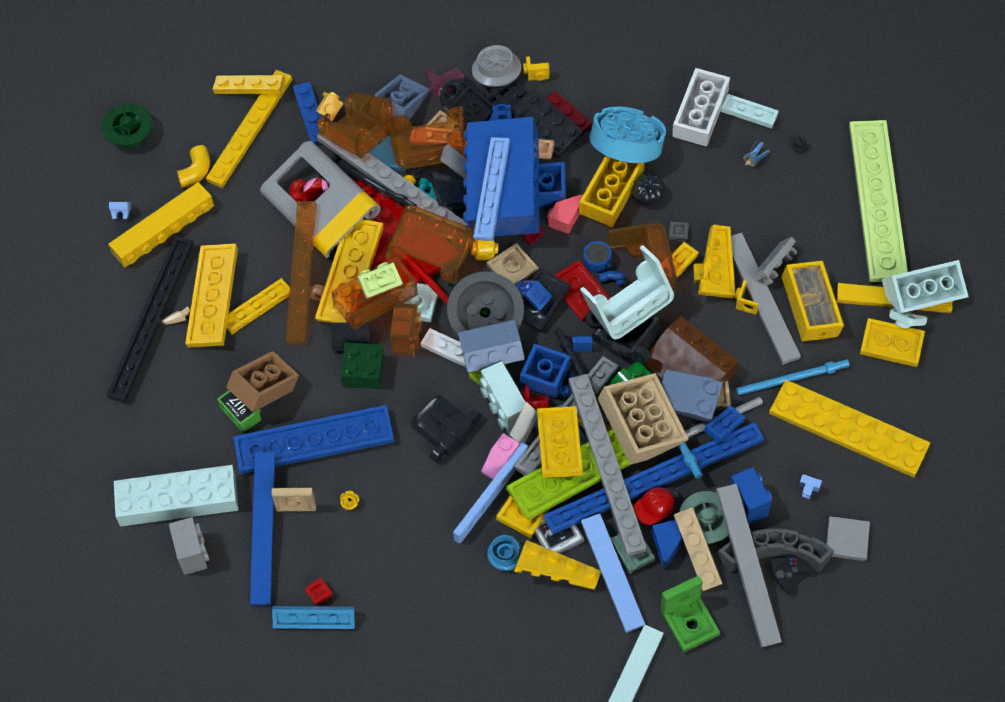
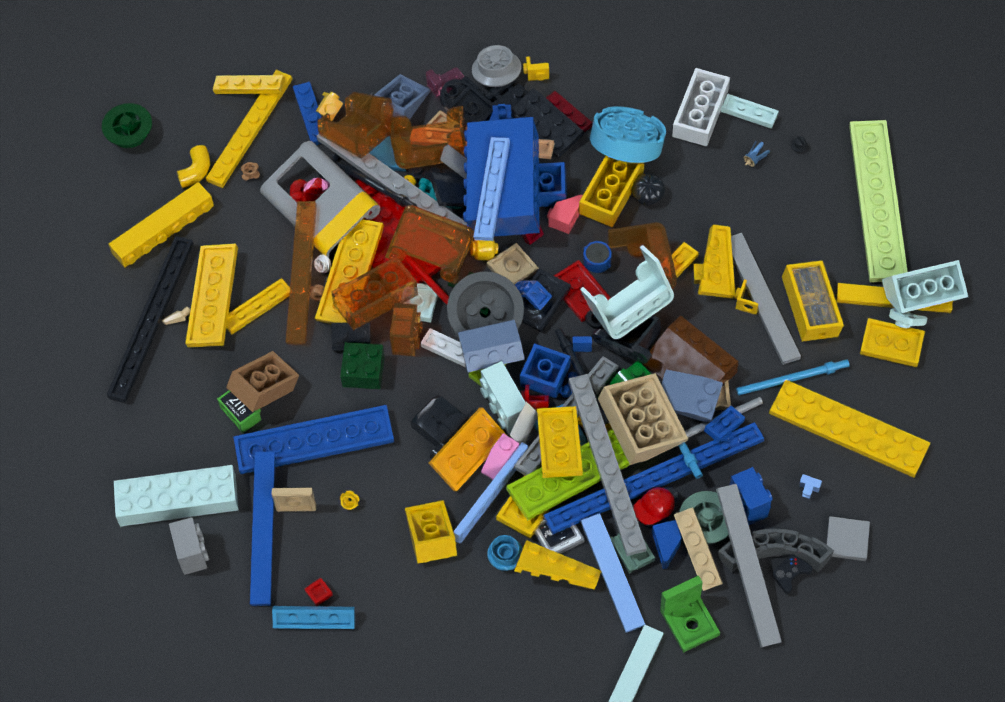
(117, 207): light blue tile -> none
(247, 167): none -> medium nougat plate
(322, 264): none -> white plate
(379, 280): yellowish green bracket -> none
(431, 531): none -> yellow slope
(467, 449): none -> light orange plate
(612, 275): blue arm -> none
(678, 231): dark grey tile -> none
(775, 260): light grey plate -> none

